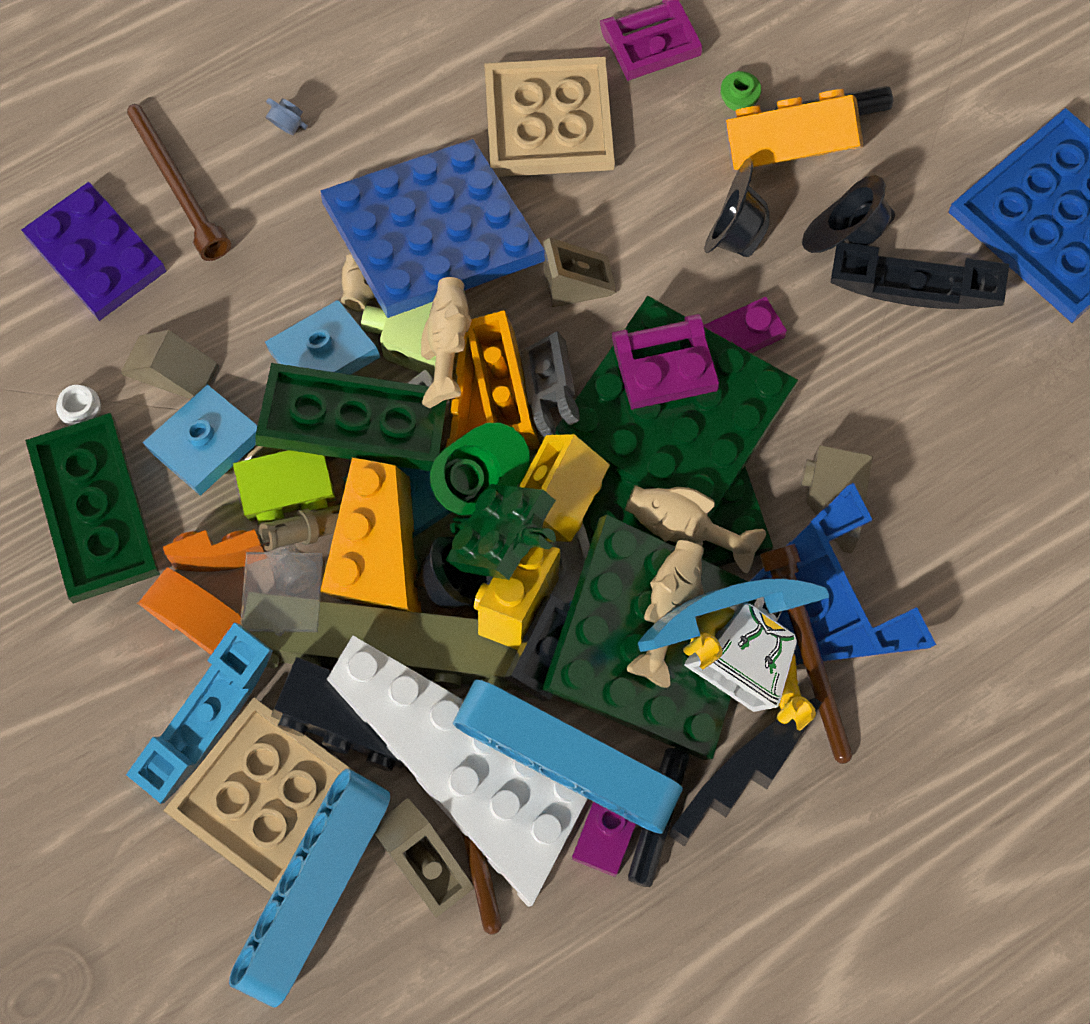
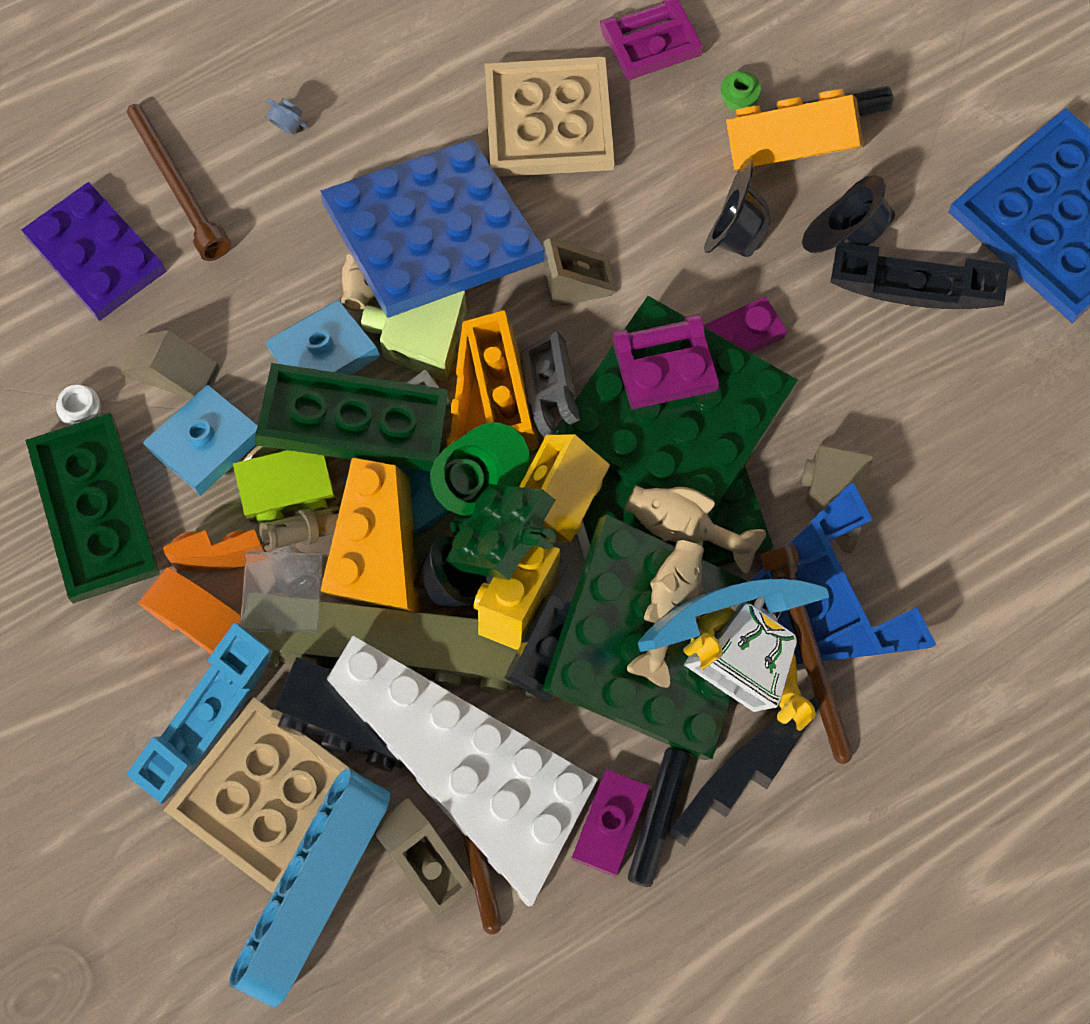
(444, 338): tan animal -> none
(568, 756): dark azure beam -> none

